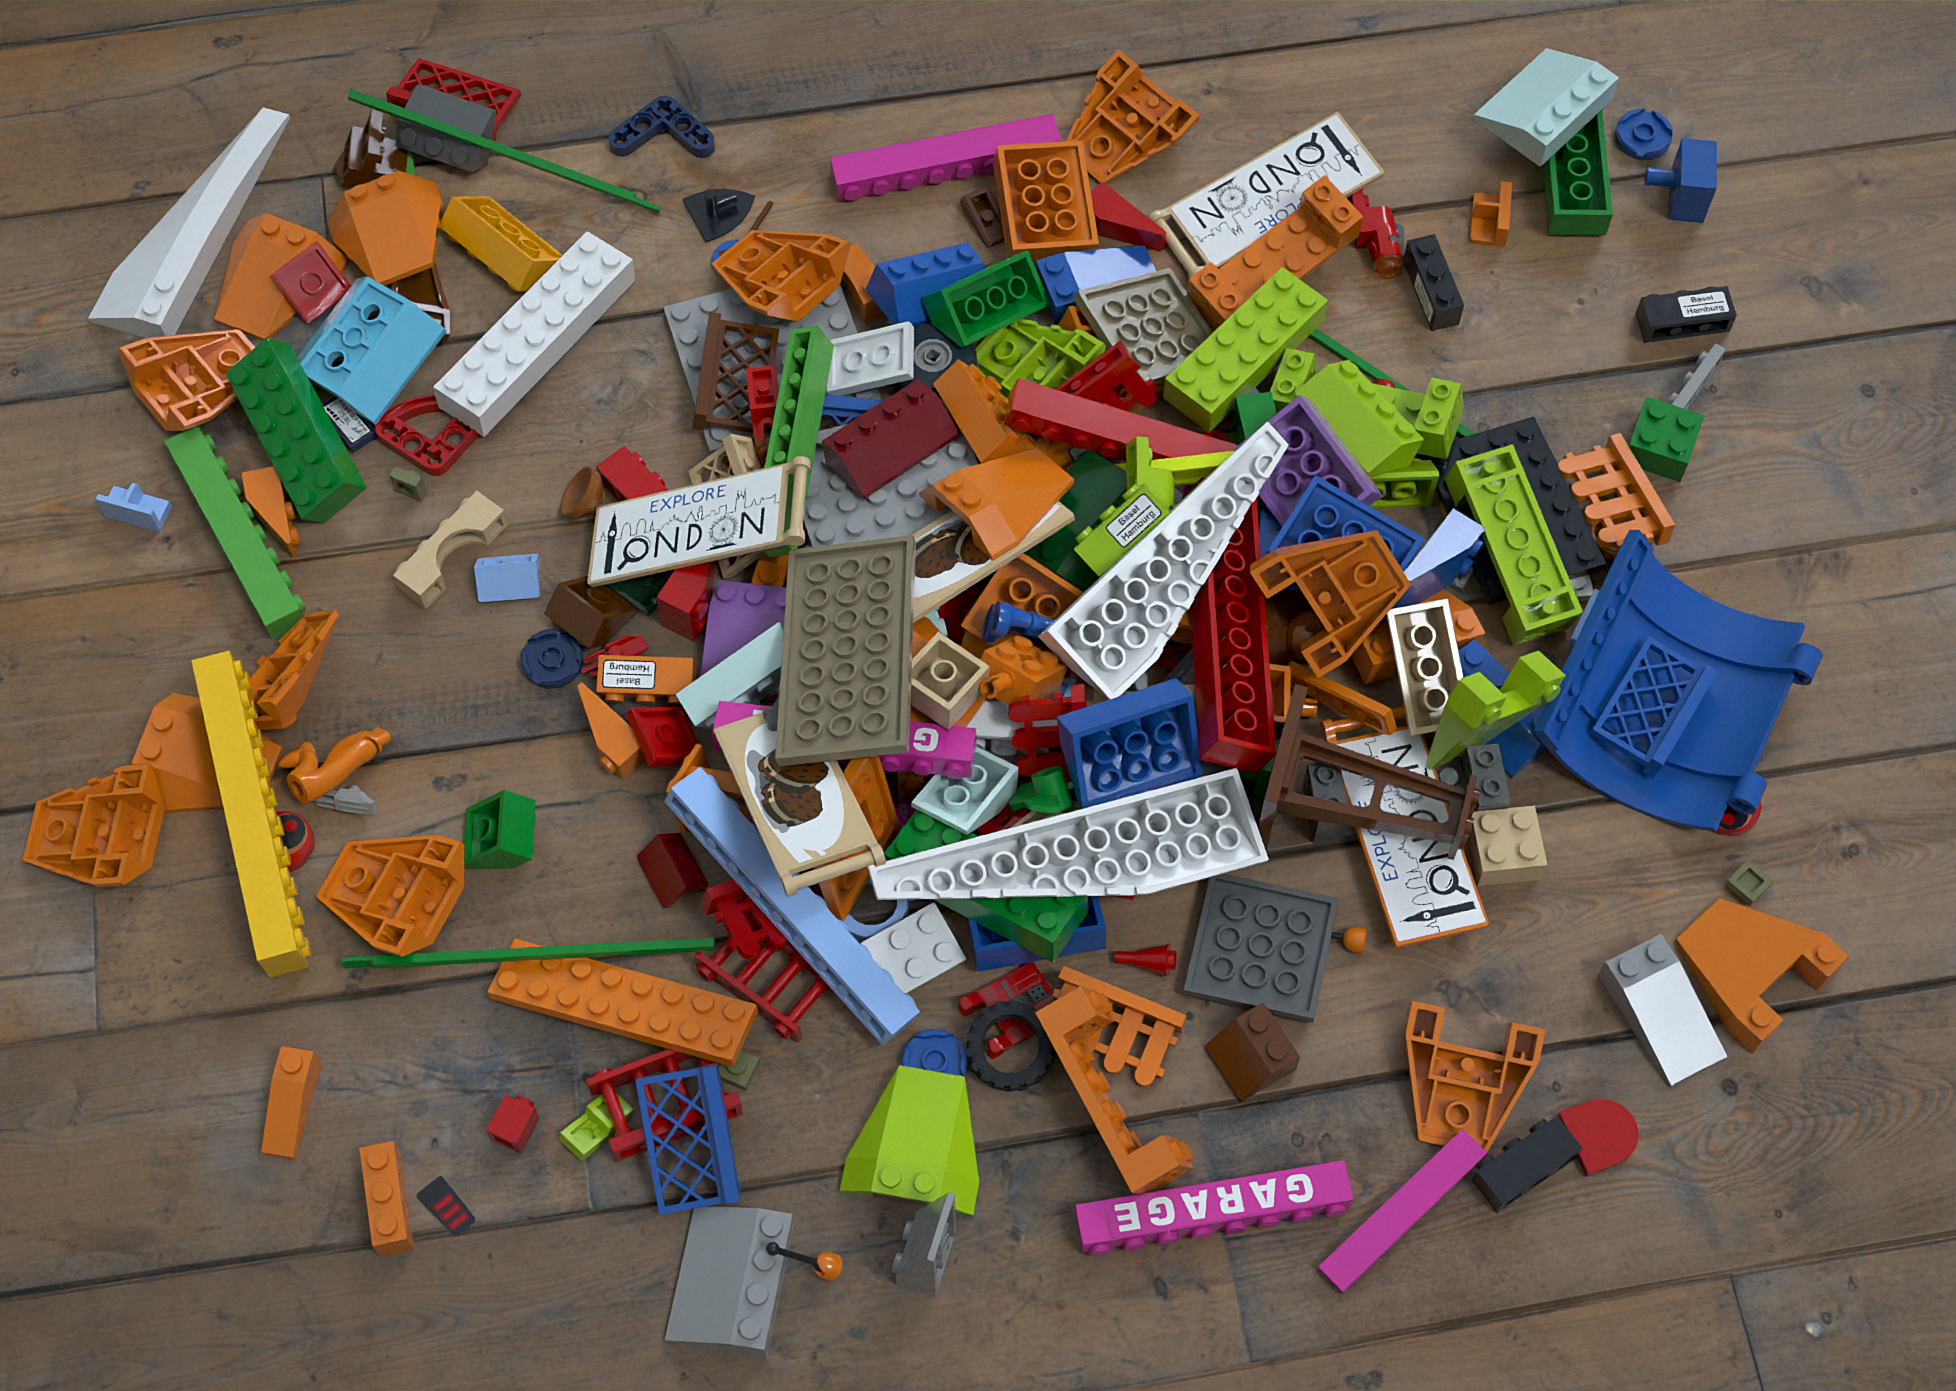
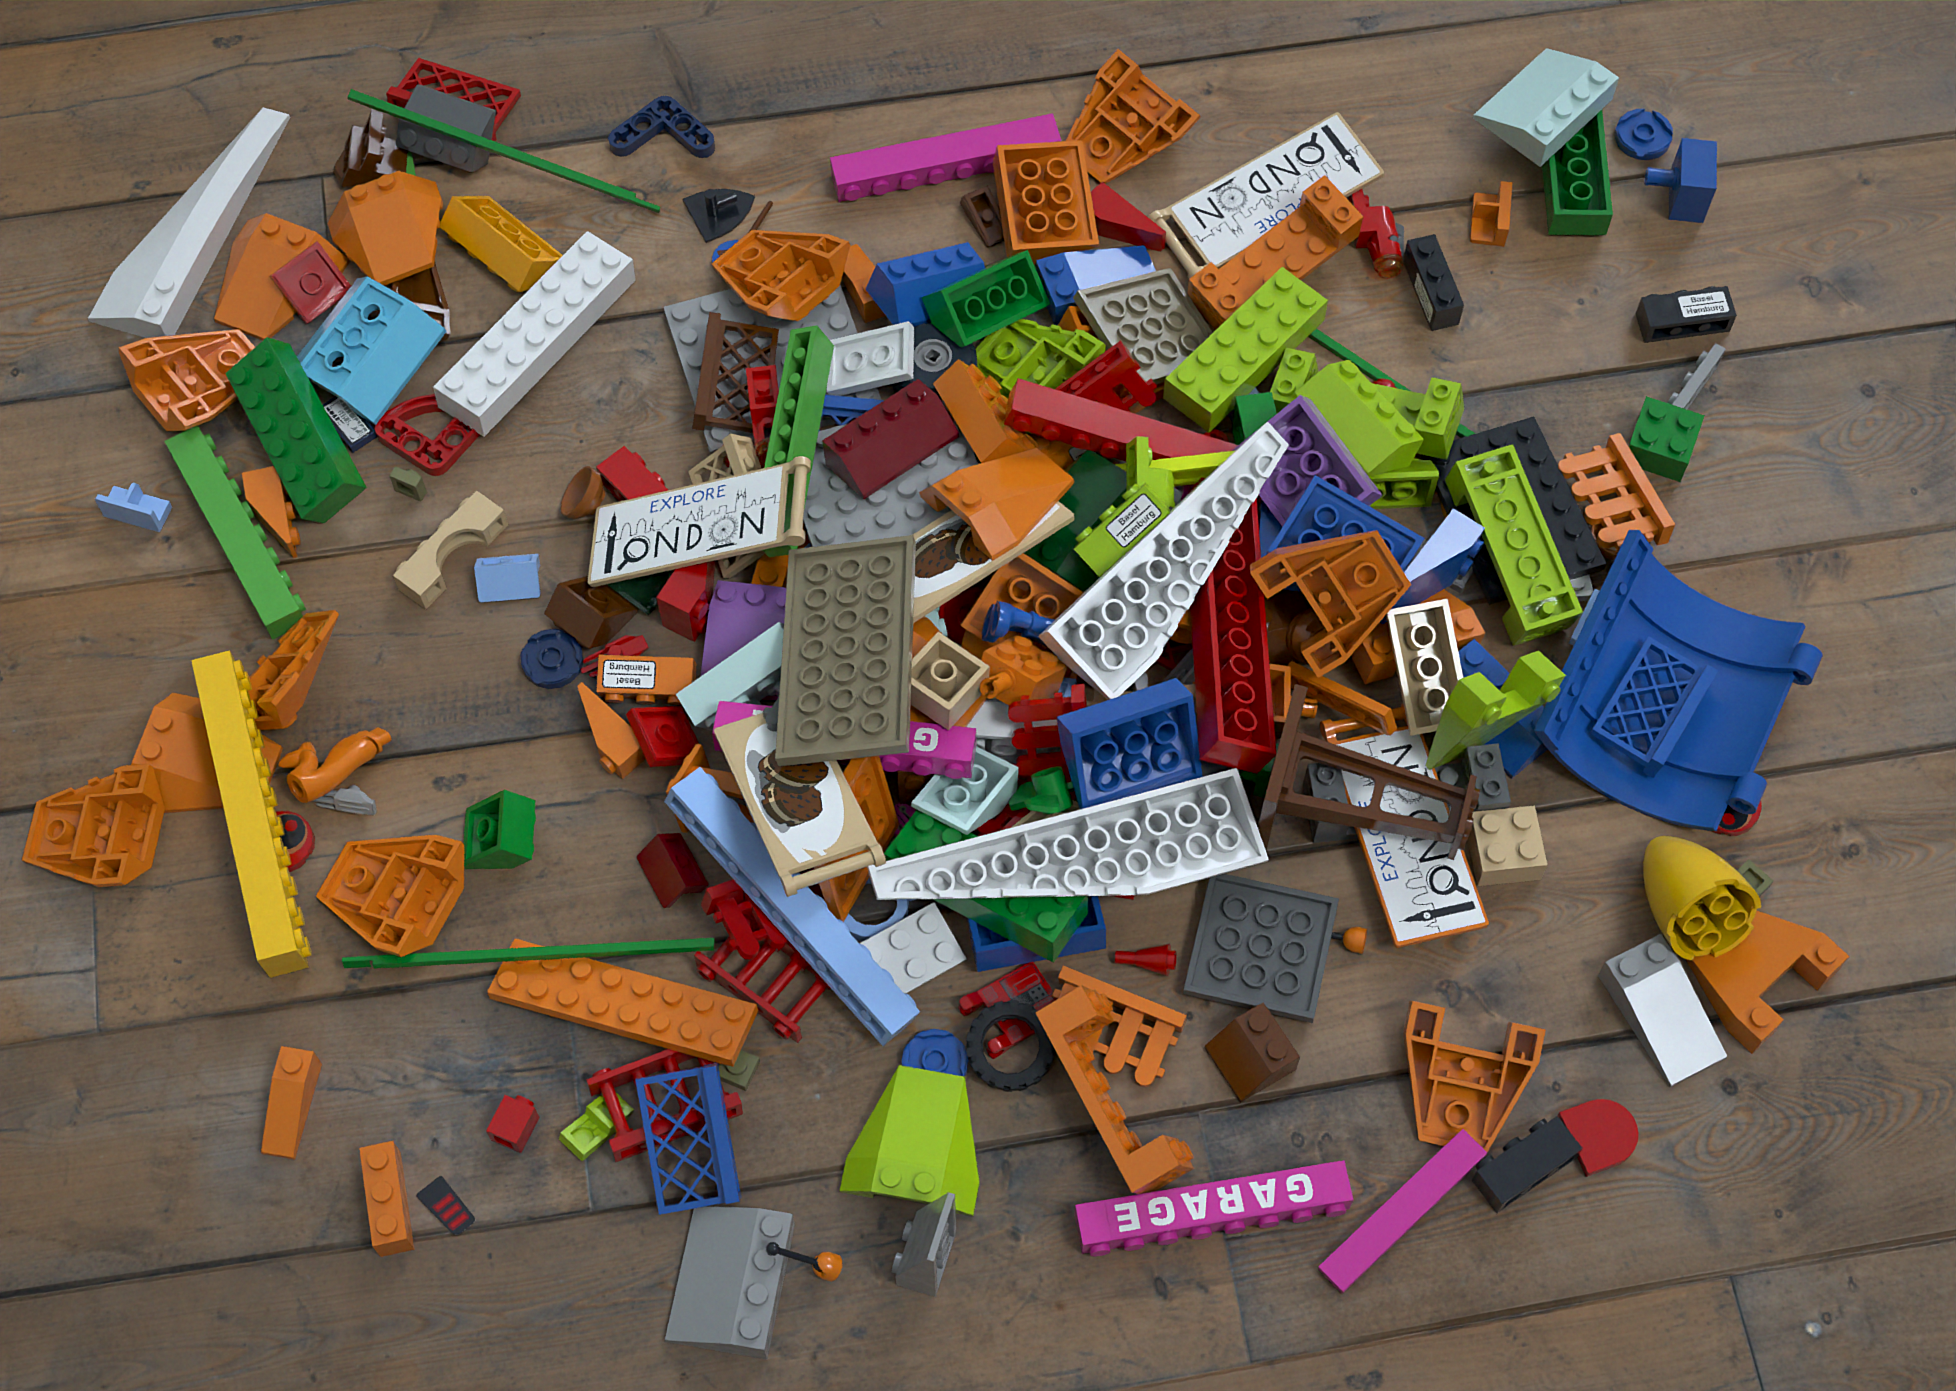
(1697, 897): none -> yellow cylinder

